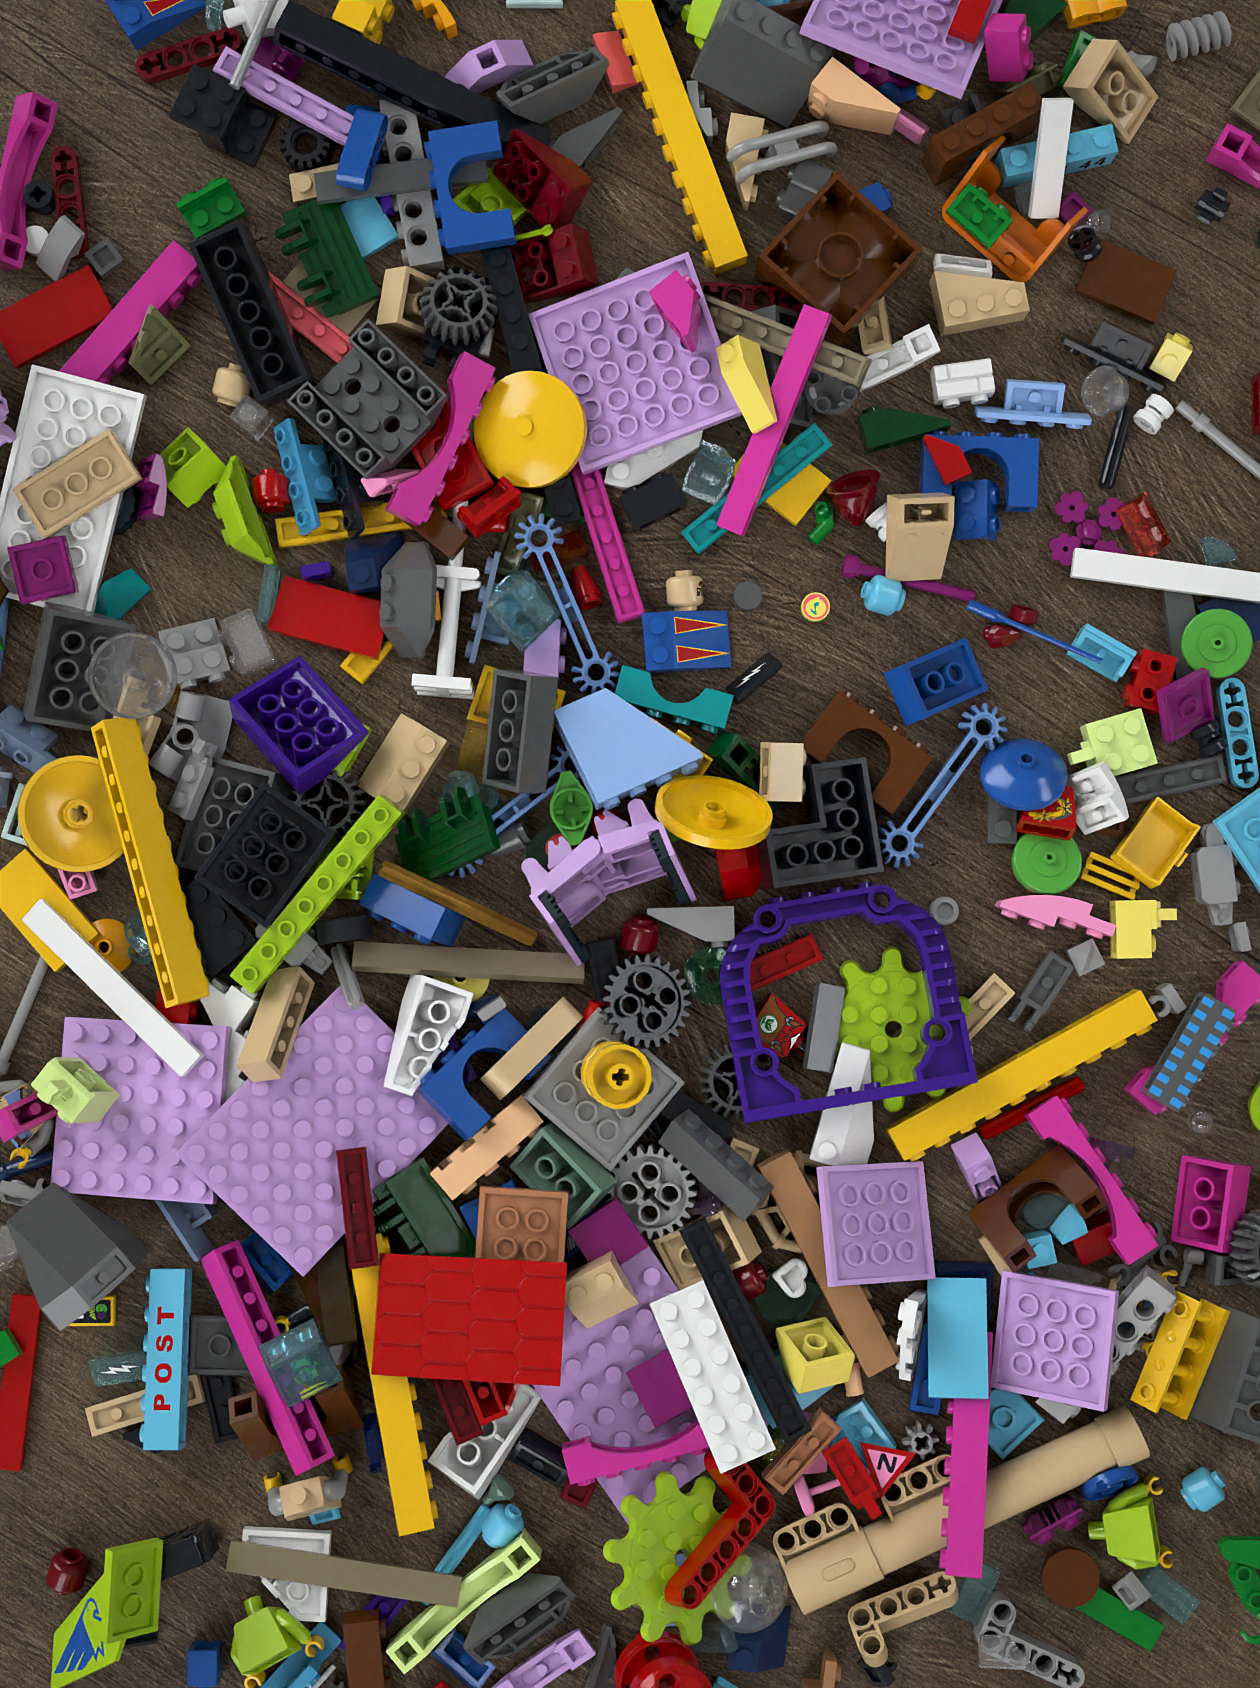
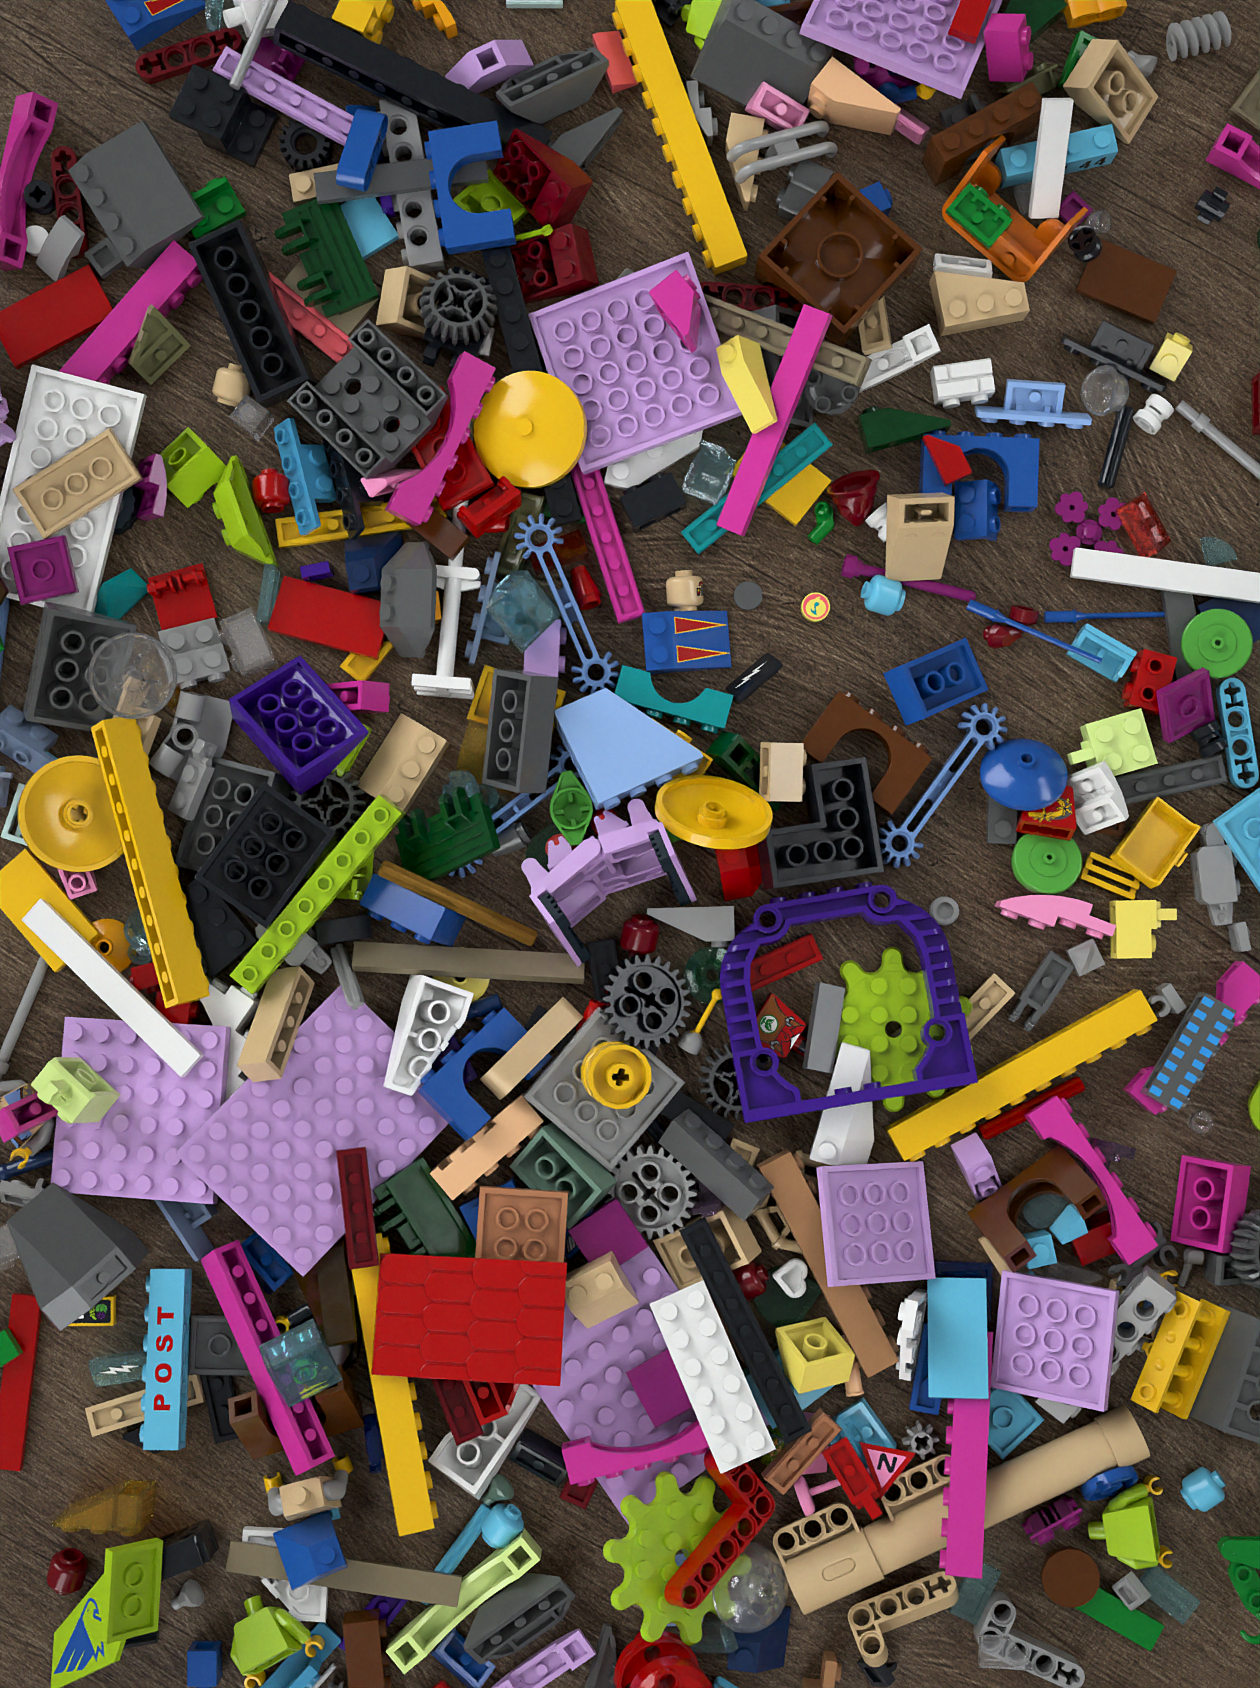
(120, 1508): none -> clear yellow slope
(136, 195): none -> dark grey slope
(145, 978): none -> red brick
(182, 596): none -> red hinge
(190, 1595): none -> light grey rock
(310, 1550): none -> blue slope
(363, 696): none -> dark pink slope
(492, 1008): light grey tile -> none
(691, 1040): none -> hinge
(777, 108): none -> bright pink slope
(1074, 616): none -> blue piece

